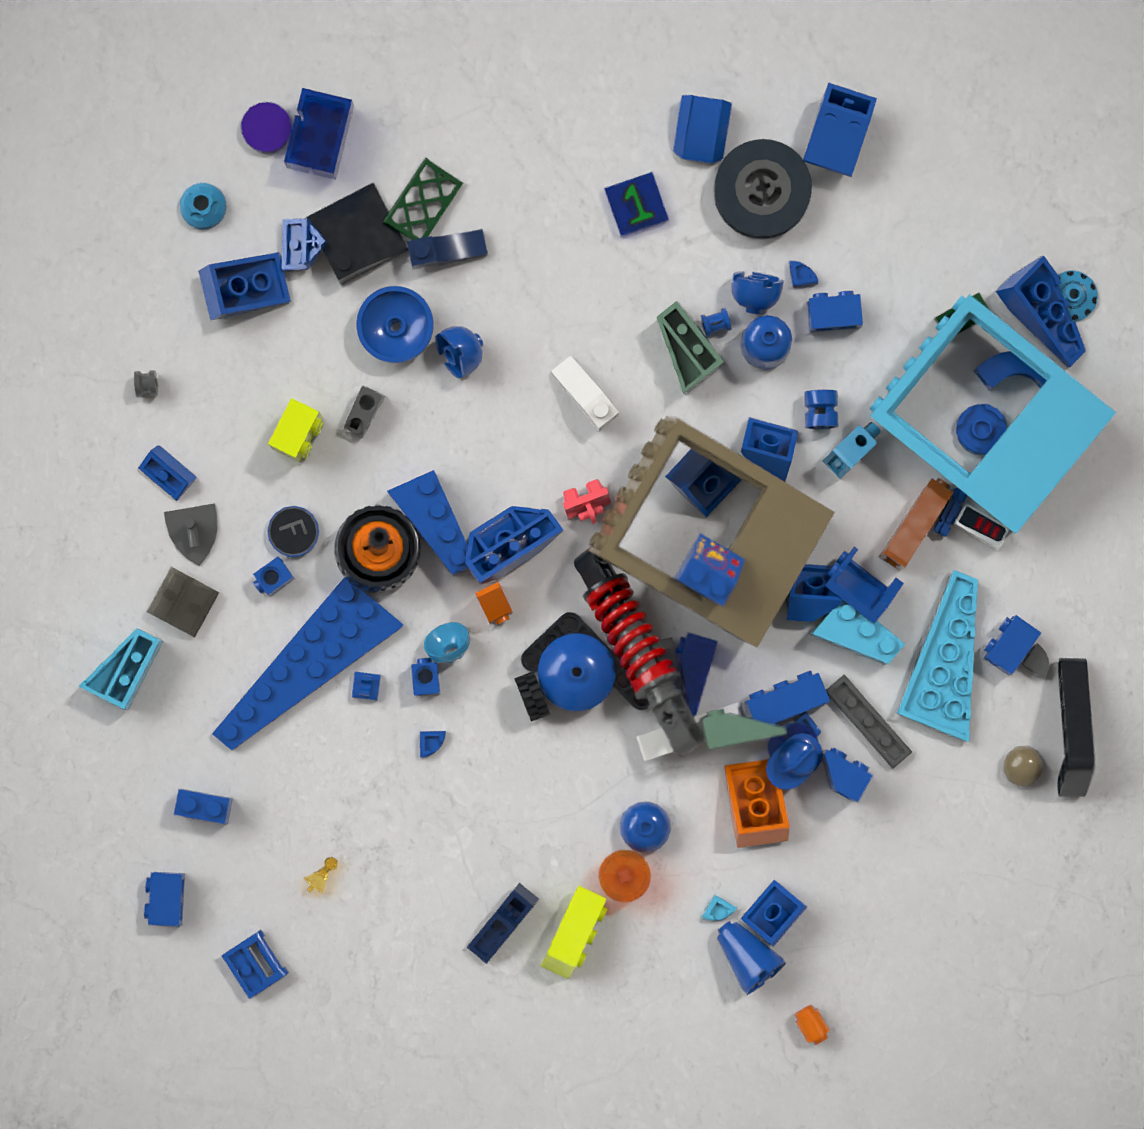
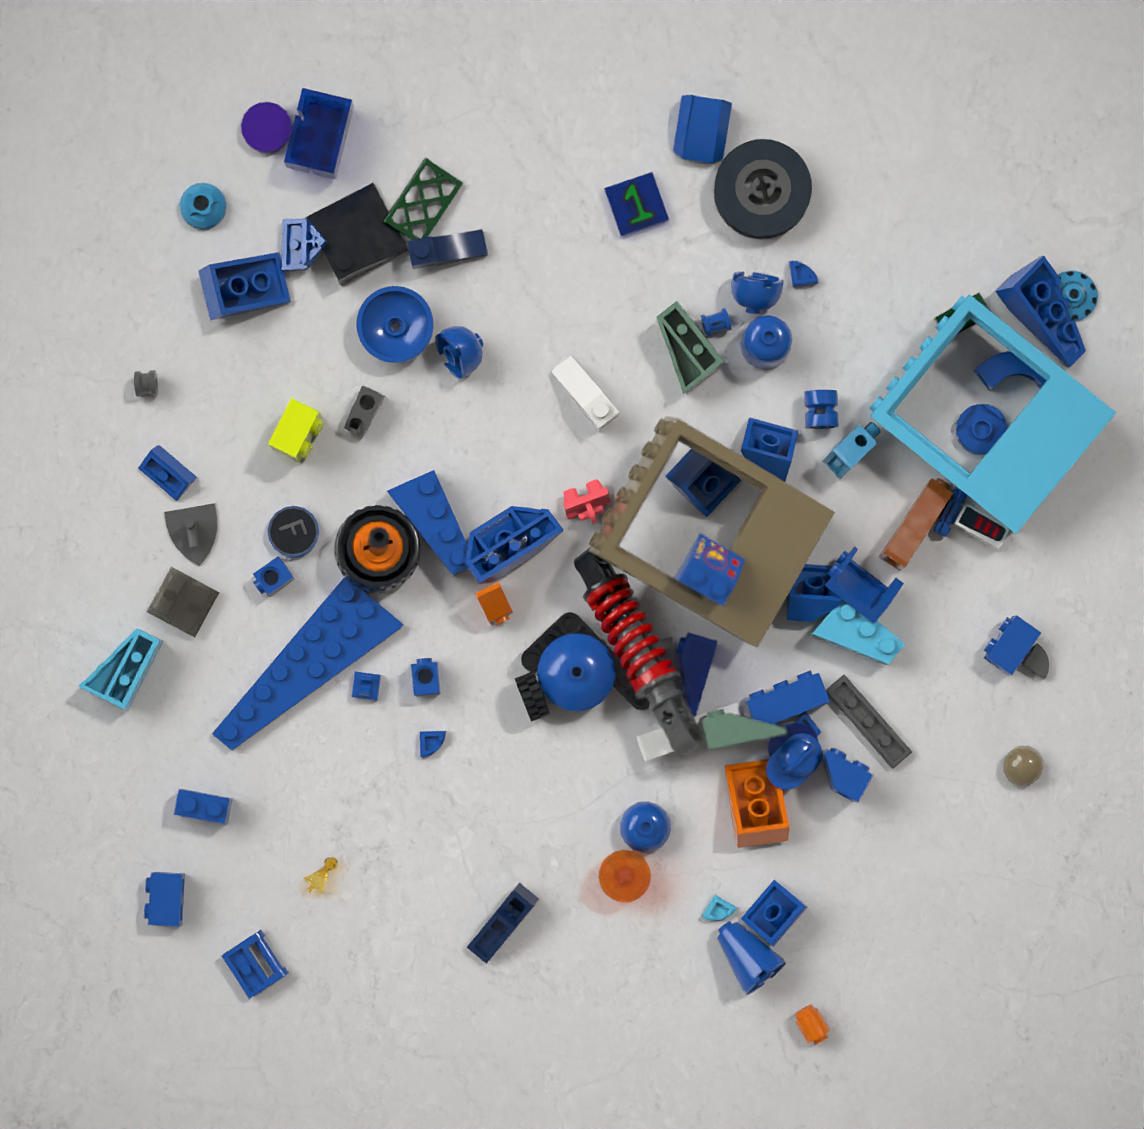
(445, 638): dark azure piece -> none
(574, 932): neon yellow wedge -> none
(834, 311): blue brick -> none
(839, 129): blue slope -> none
(943, 673): medium azure wing -> none
(1077, 728): black beam -> none

